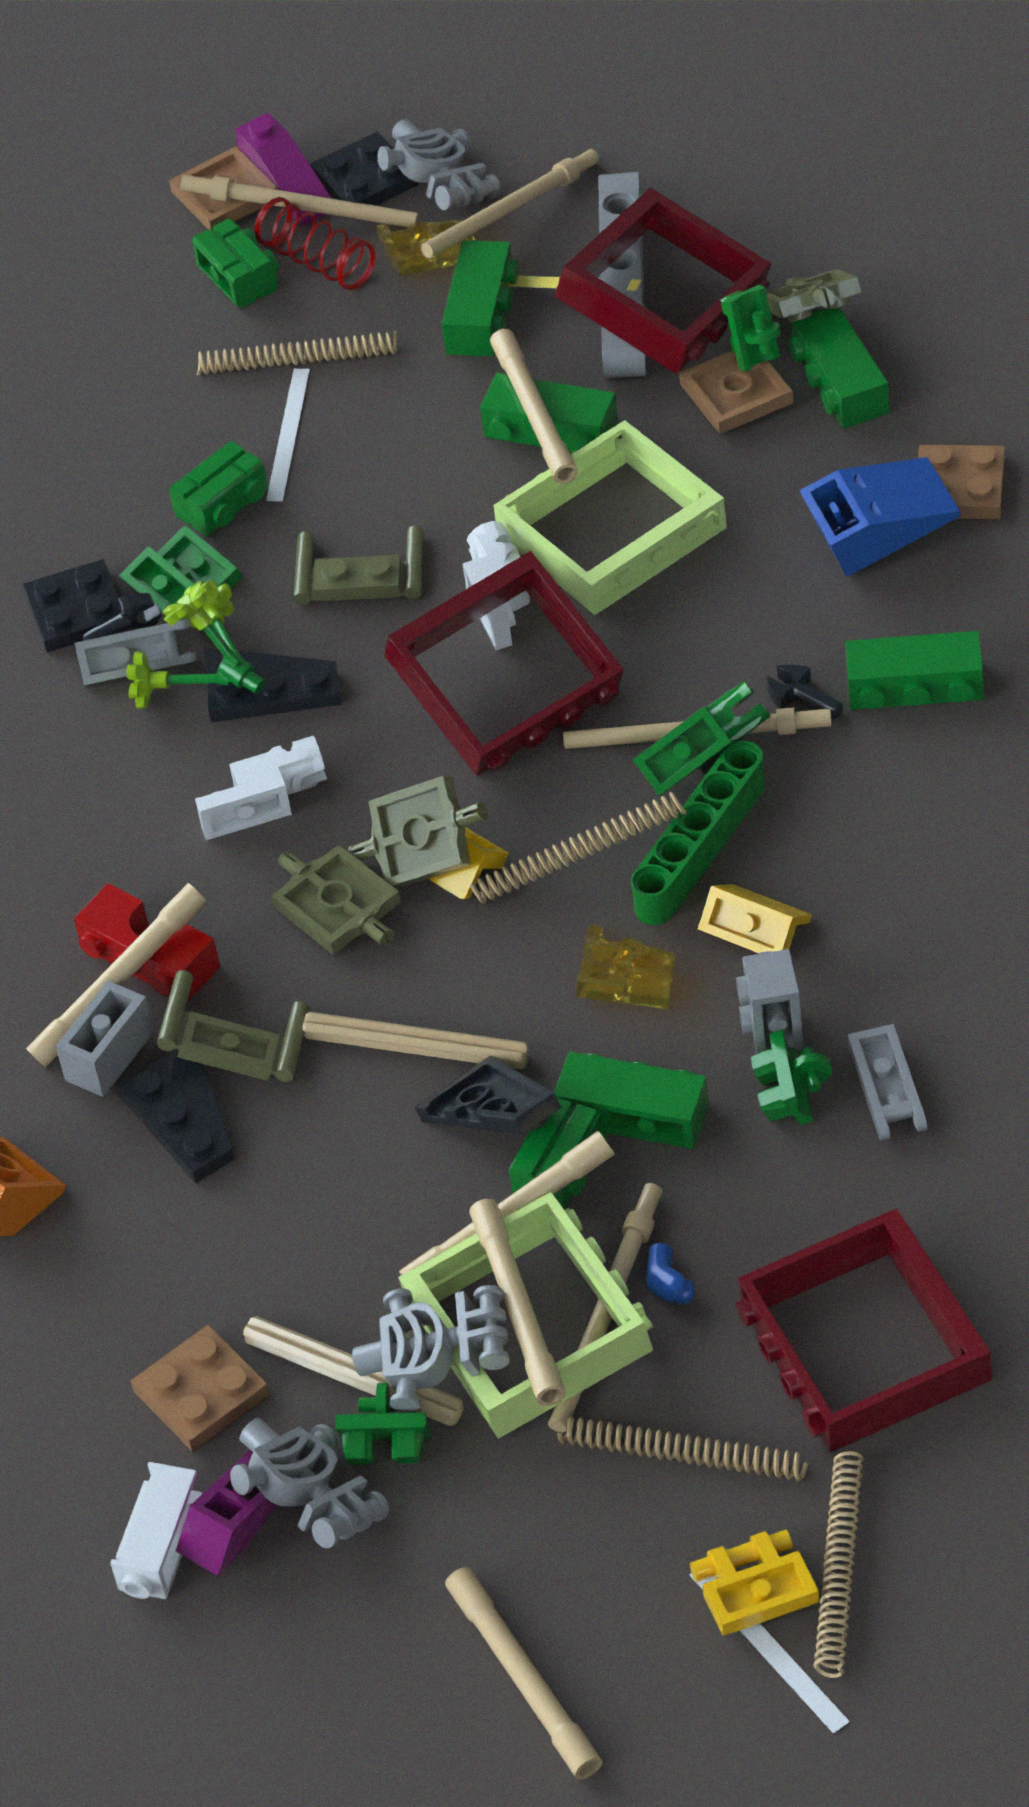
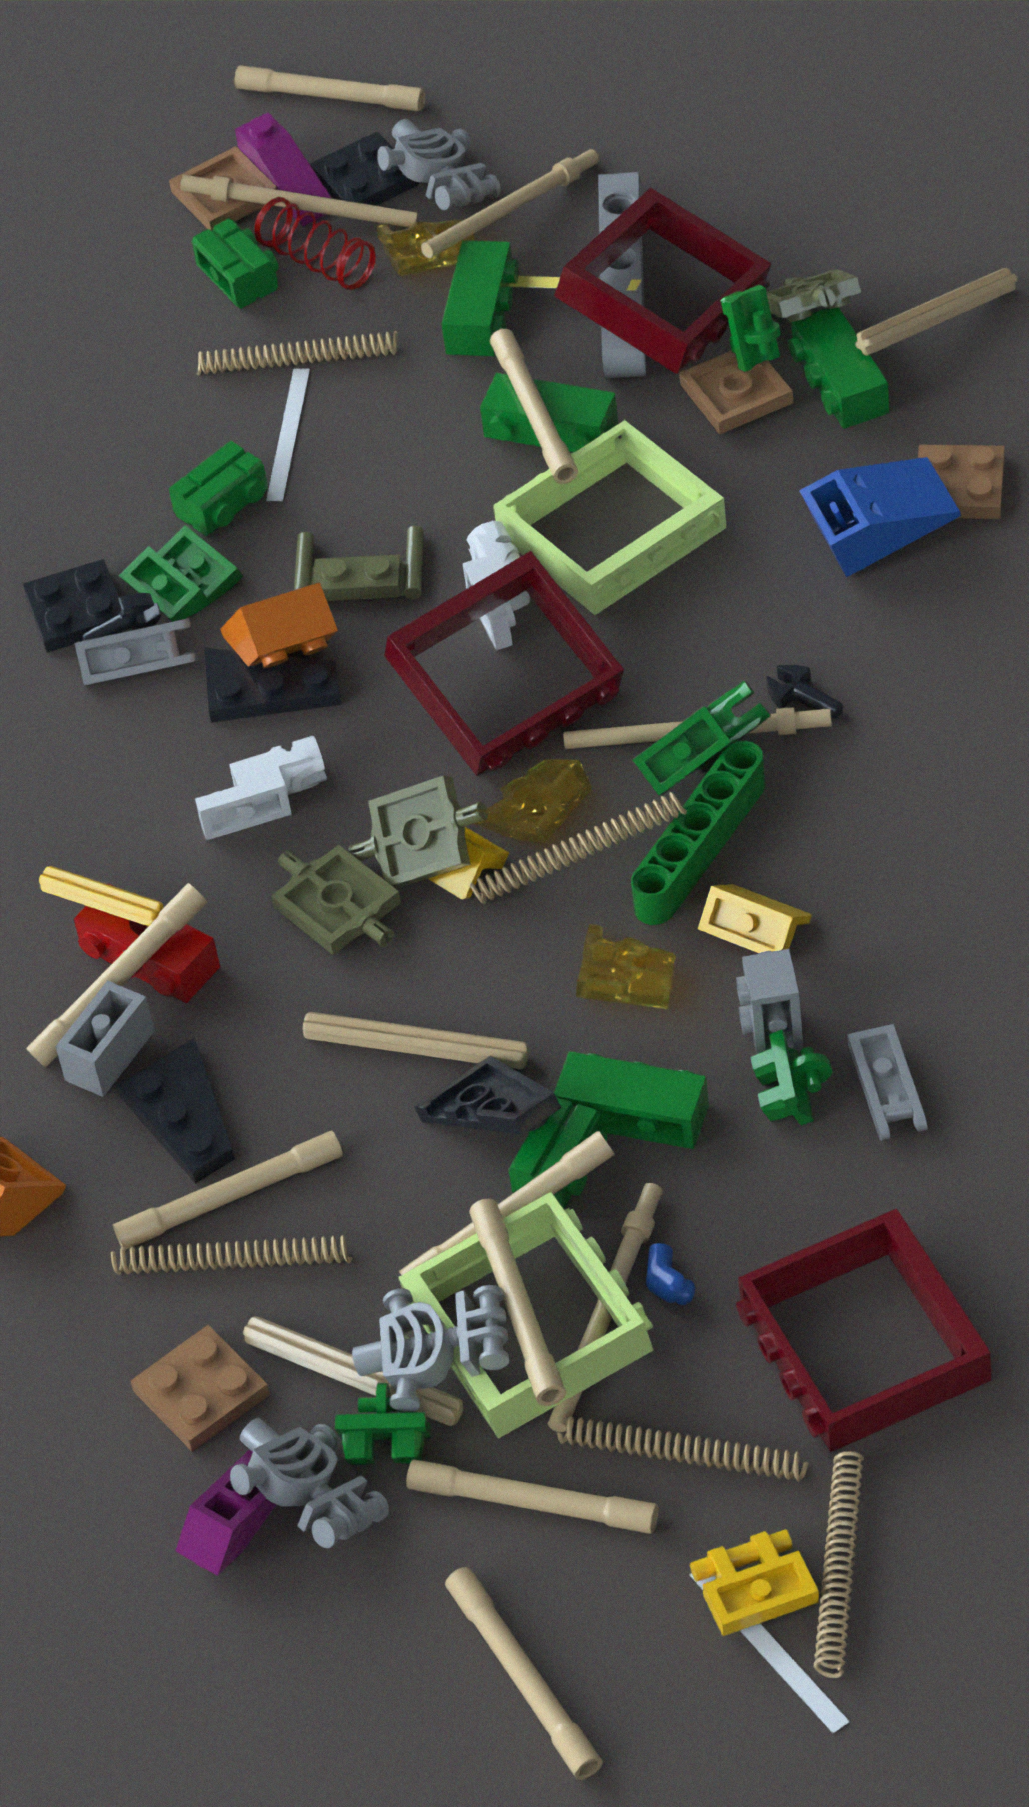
(99, 895): none -> yellow axle
(147, 1550): white window -> none
(205, 607): lime plant -> none
(228, 1043): olive plate -> none
(228, 1258): none -> tan piece
(280, 626): none -> orange slope
(299, 1159): none -> tan piece
(388, 95): none -> tan piece
(538, 801): none -> clear yellow slope
(612, 1511): none -> tan piece
(914, 670): green brick -> none
(935, 311): none -> tan axle

